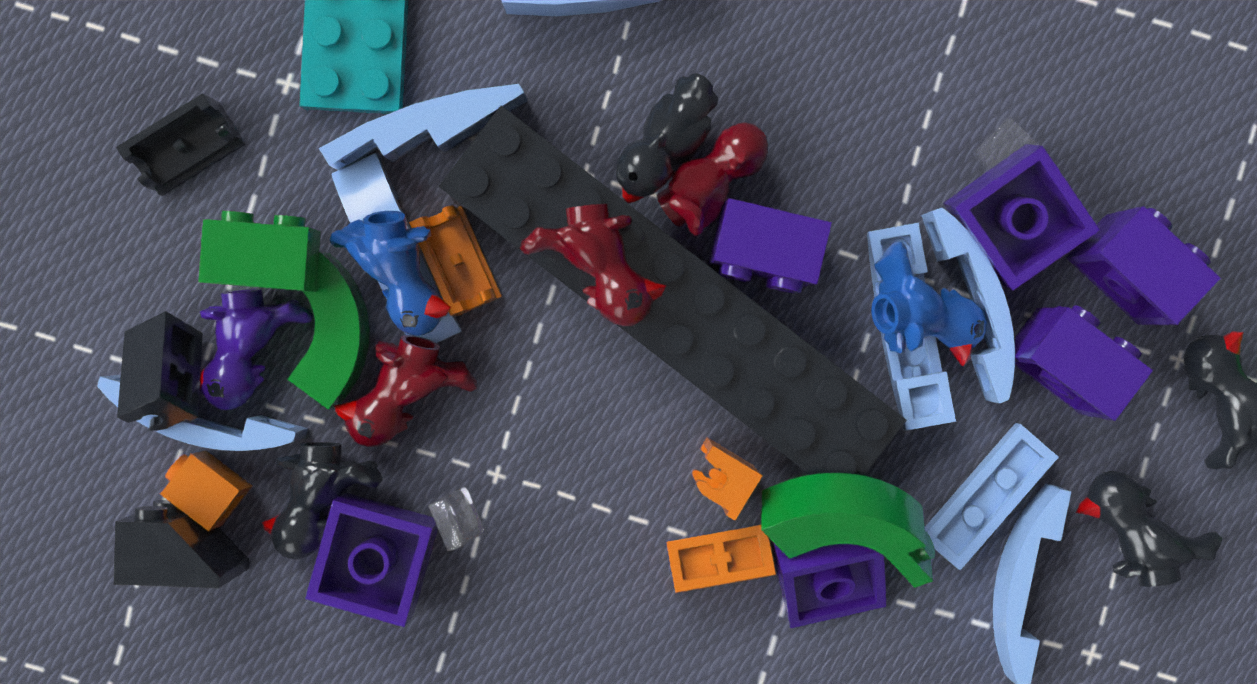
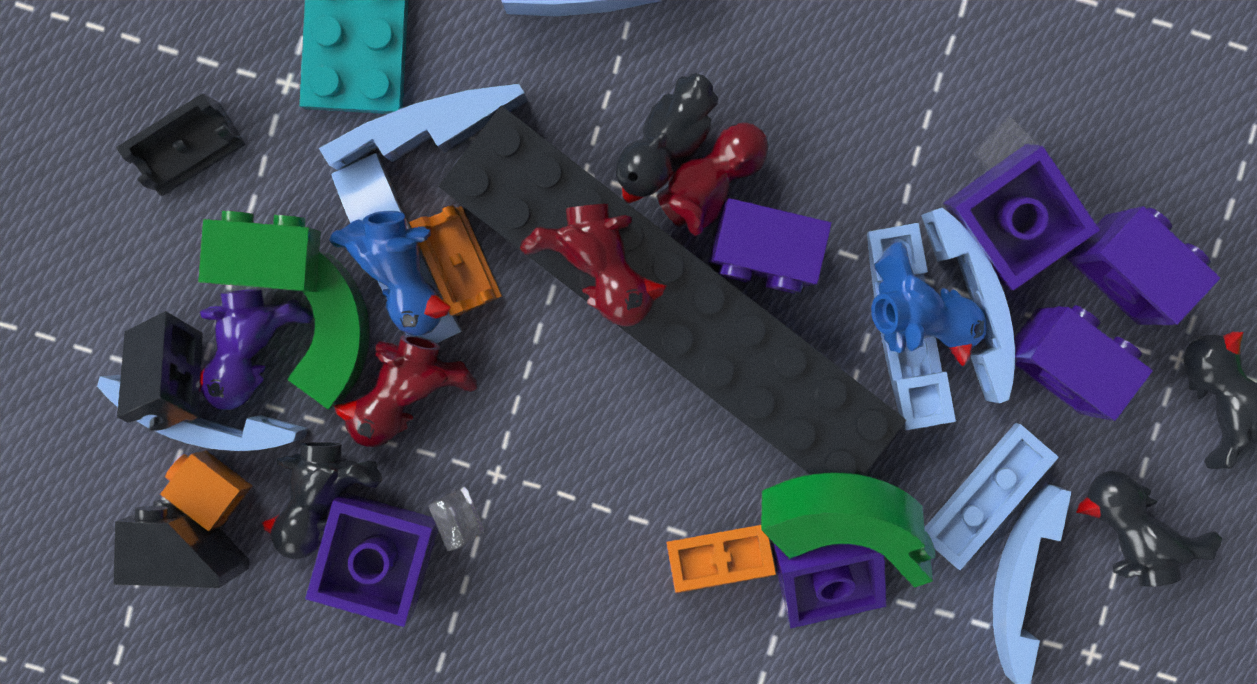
(732, 483): orange hinge -> none

